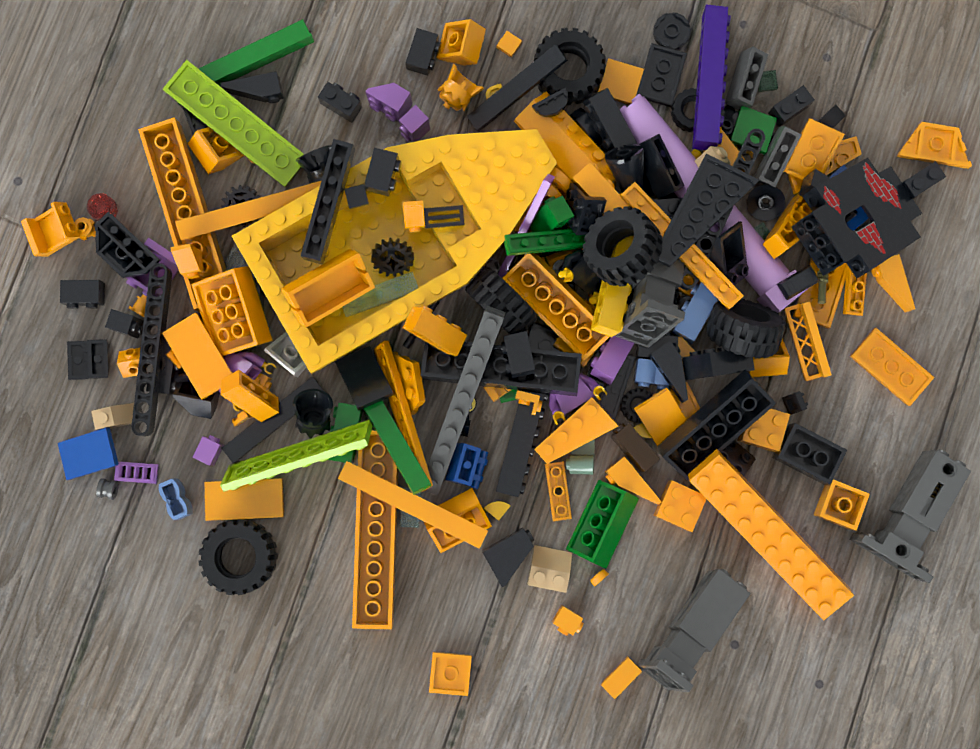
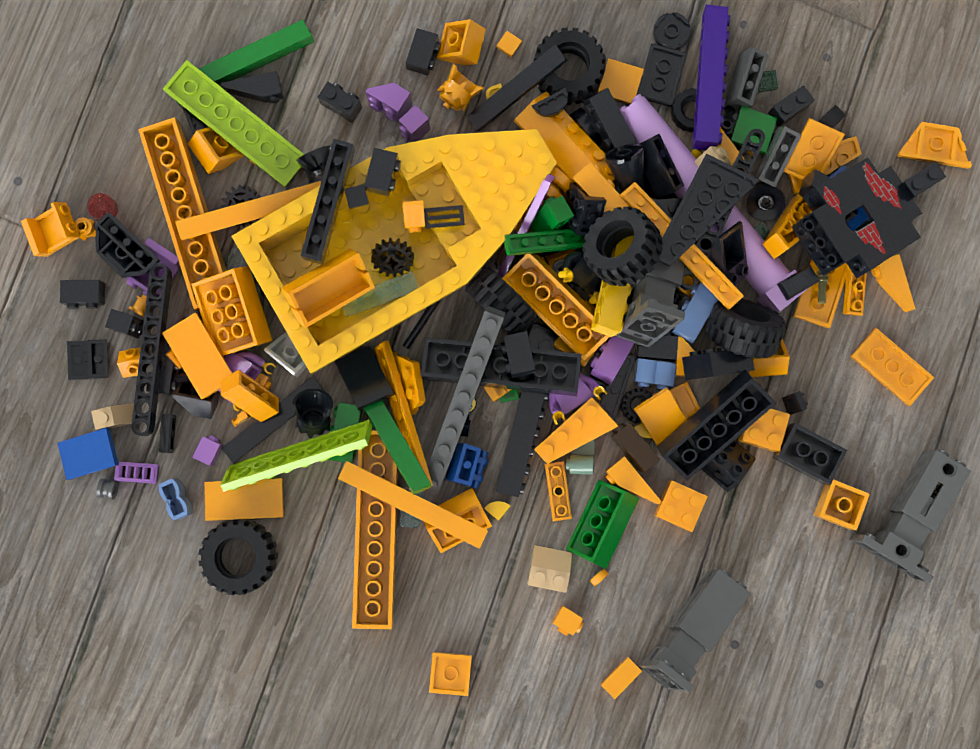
(167, 433): none -> black slope
(188, 260): light orange slope -> none
(435, 330): light orange brick -> none
(508, 554): black slope -> none
(525, 399): light orange bracket -> none
(670, 366): black slope -> none
(770, 534): light orange brick -> none
(814, 338): light orange fence -> none

